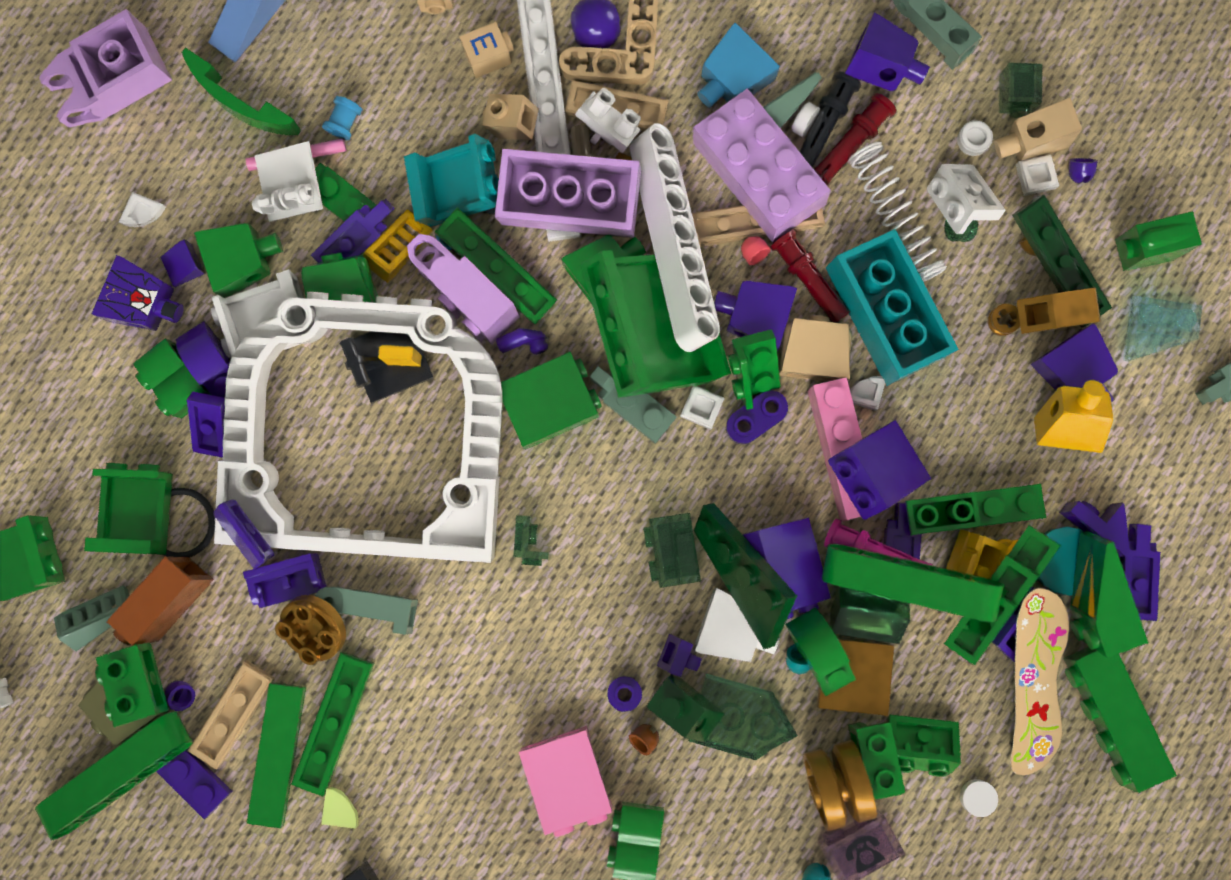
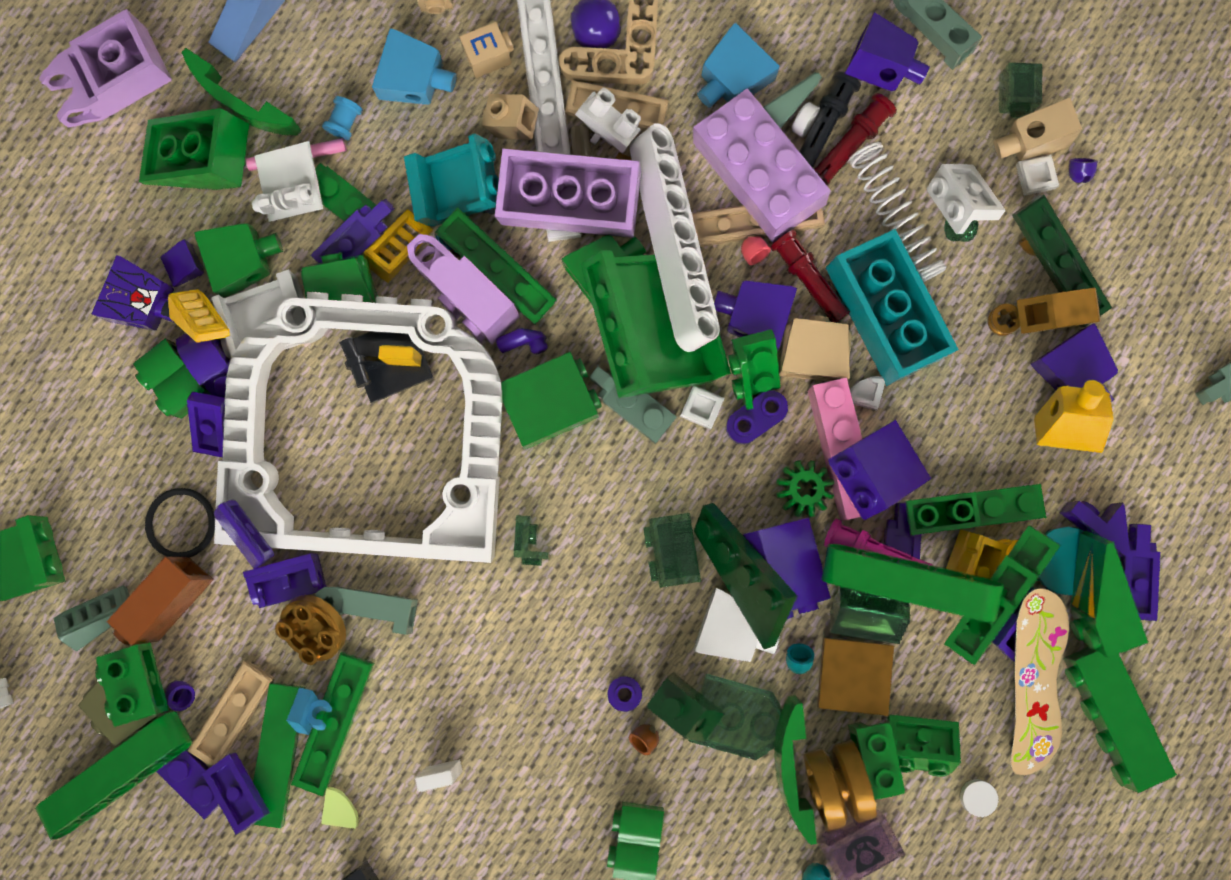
(132, 510): green panel -> none
(140, 211): white tile -> none
(195, 150): none -> green slope
(196, 315): none -> yellow slope
(235, 793): none -> dark purple plate
(304, 712): none -> dark azure tile
(410, 71): none -> dark azure torso
(438, 775): none -> white tile
(565, 782): bright pink panel -> none
(677, 656): dark purple tile -> none
(789, 728): none -> green slope
(802, 476): none -> green gear
(821, 651): green brick -> none
(975, 138): white tile -> none
(1158, 241): green torso -> none
(1159, 326): clear light blue wing -> none

